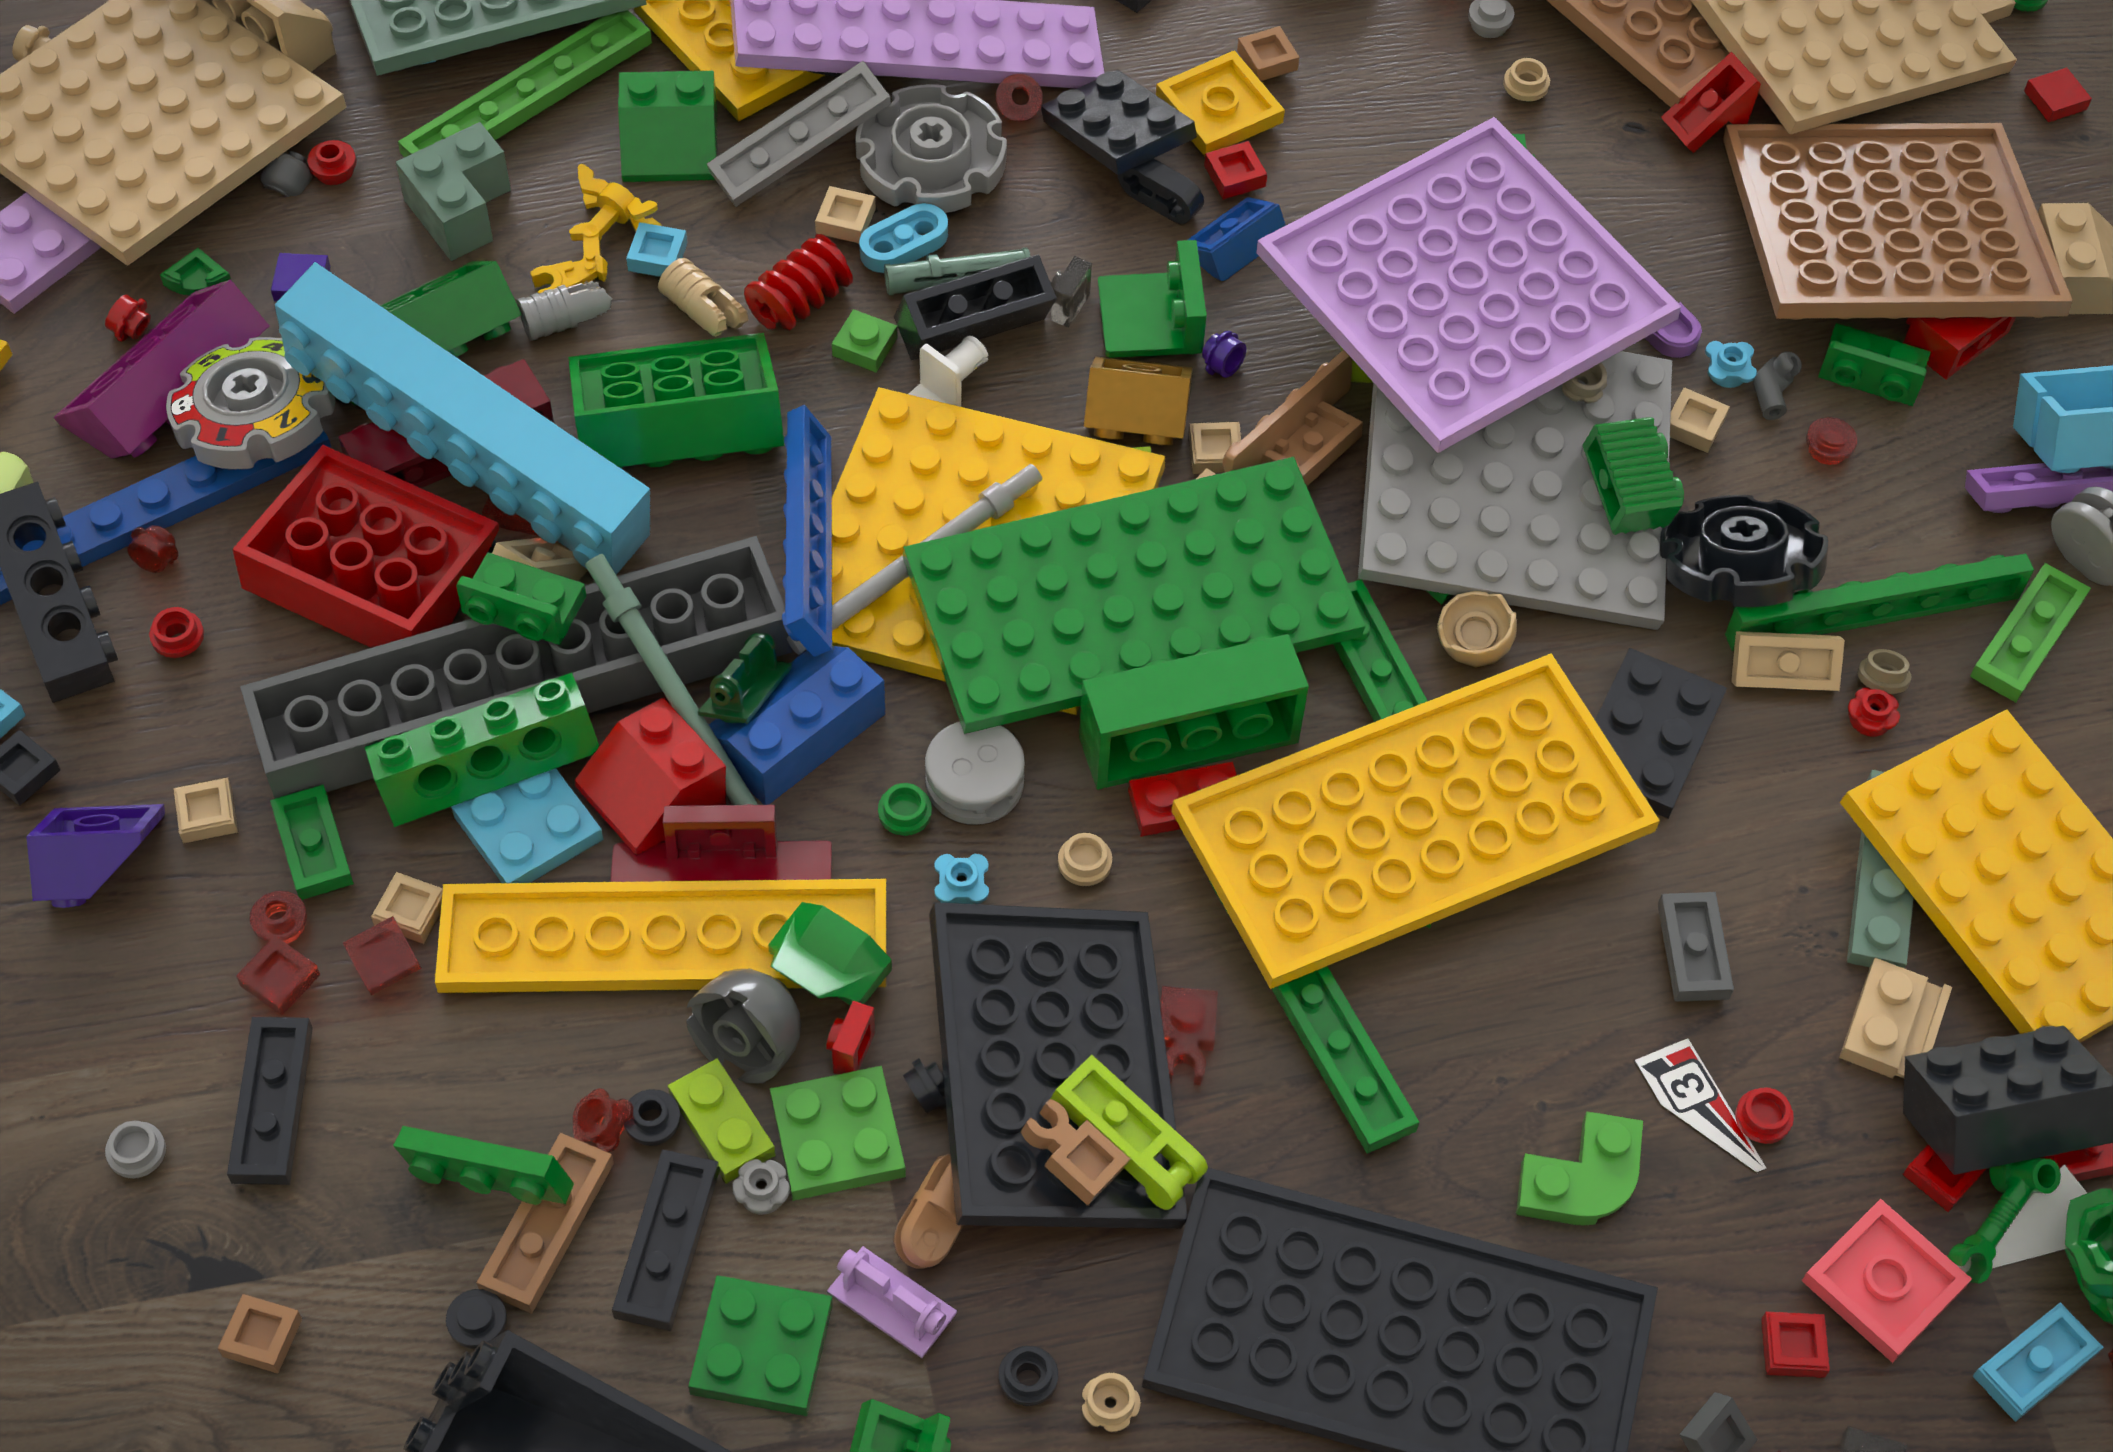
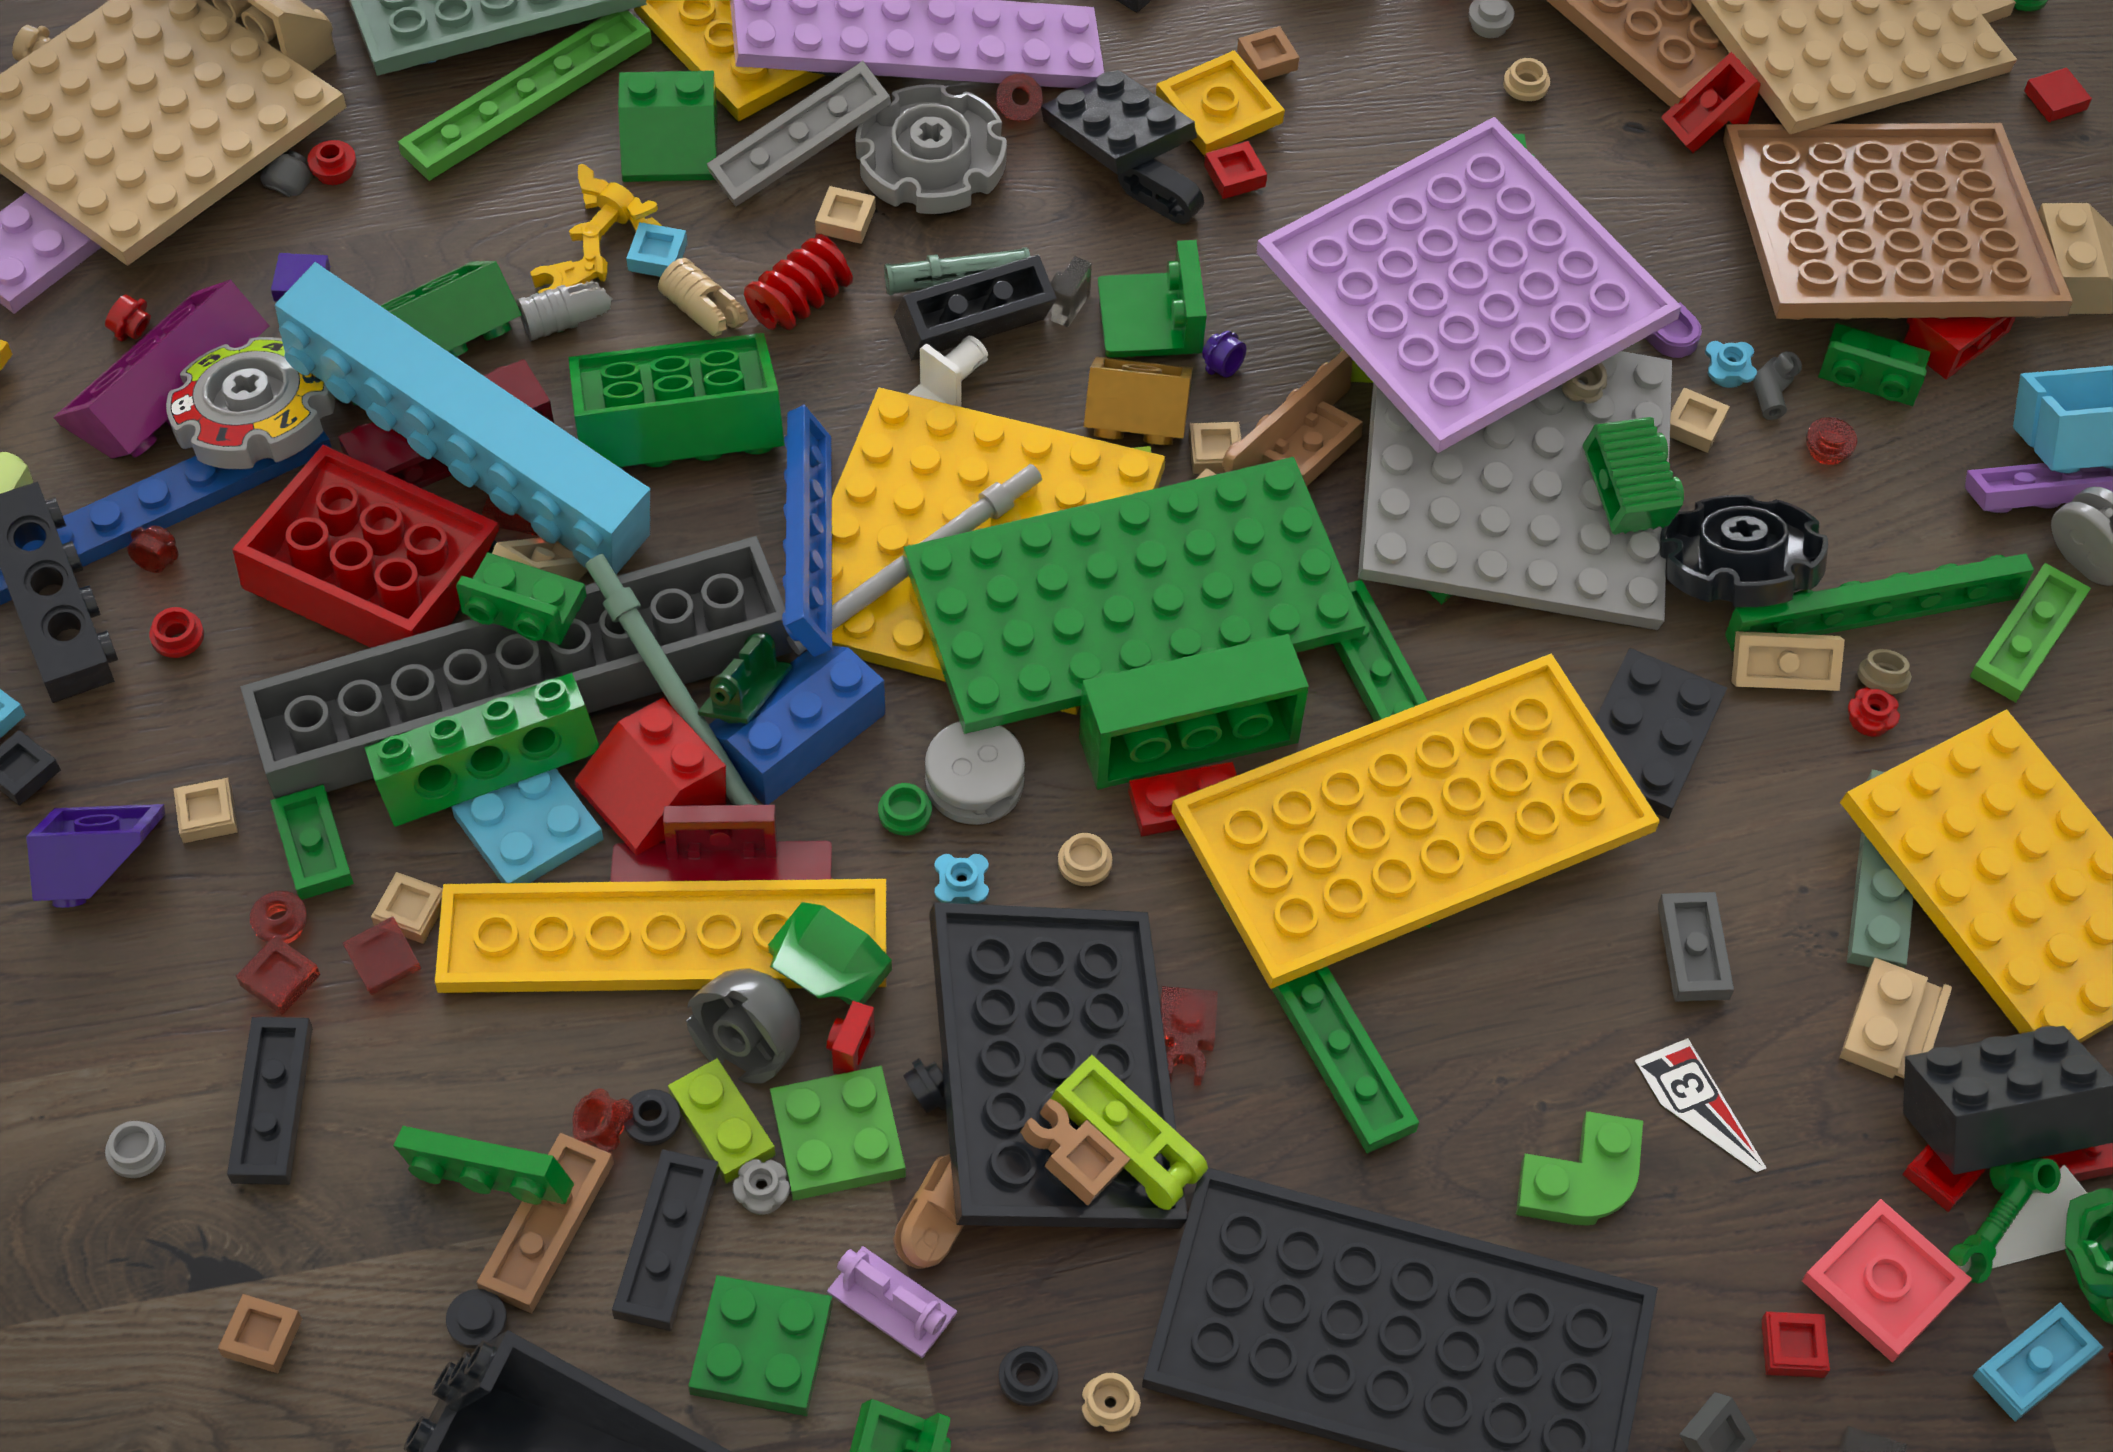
(193, 273): green tile -> none
(450, 188): sand green brick -> none
(864, 340): bright green plate -> none
(899, 237): medium azure plate -> none
(1233, 237): blue slope -> none
(1477, 628): tan hair -> none
(1764, 1115): red plate -> none

